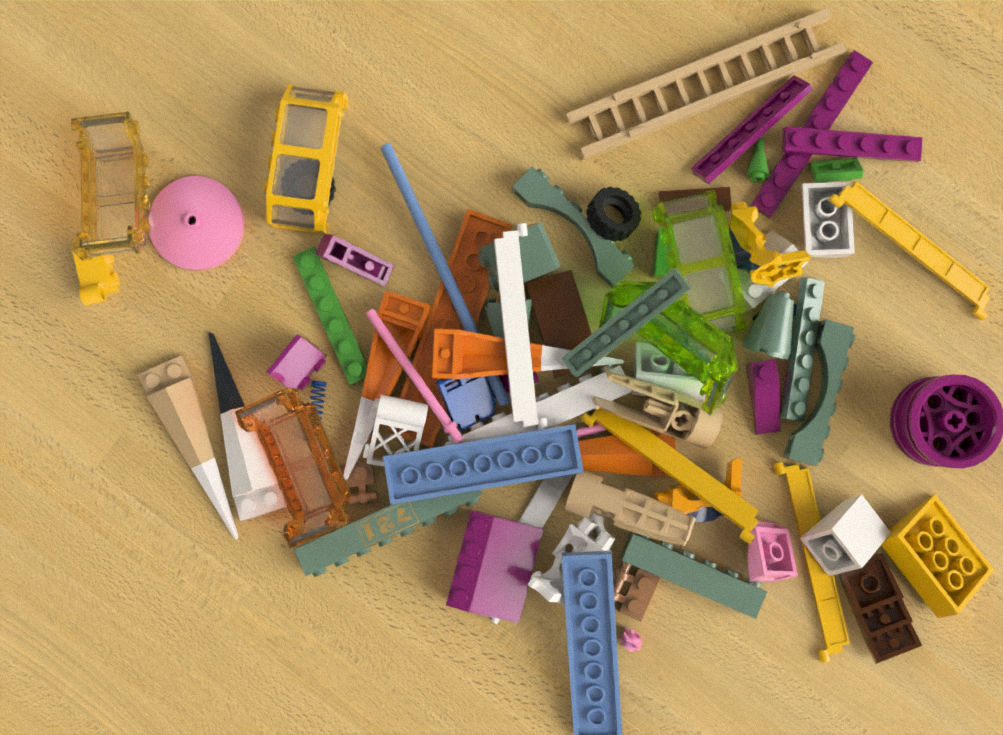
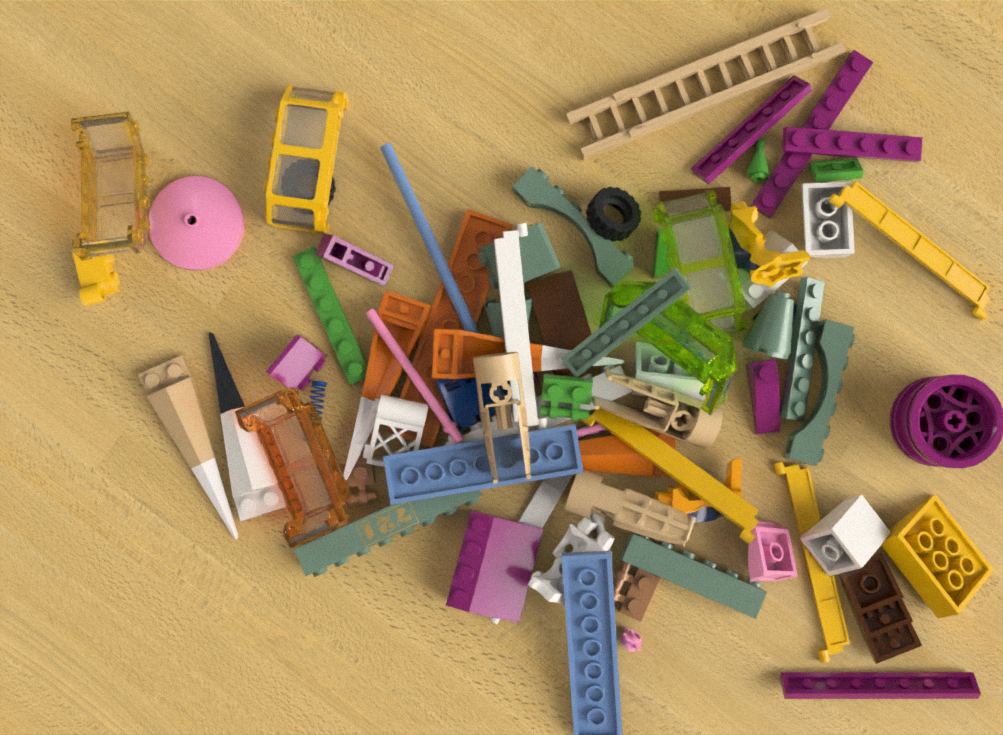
(498, 370): none -> tan piece
(567, 390): none -> bright green plate
(879, 685): none -> magenta plate

